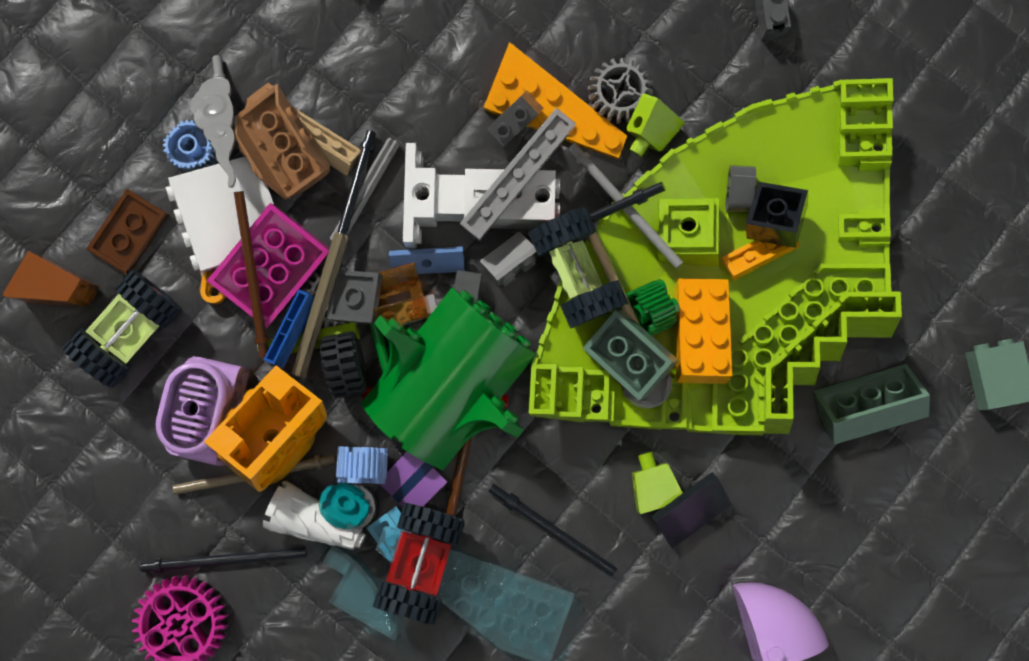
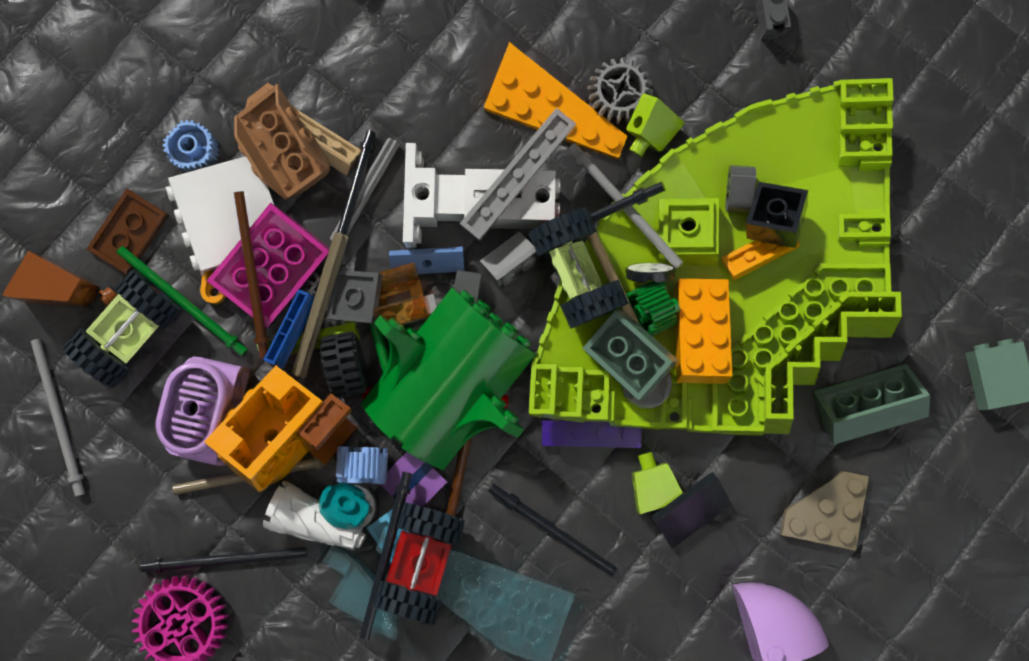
(75, 477): none -> light grey bar
(107, 296): none -> dark orange plate
(215, 116): light grey piece -> none
(231, 341): none -> green bar
(324, 435): none -> dark orange panel
(402, 491): none -> black bar
(515, 118): dark grey brick -> none
(589, 434): none -> dark purple plate
(650, 271): none -> black tile
(829, 512): none -> dark tan plate

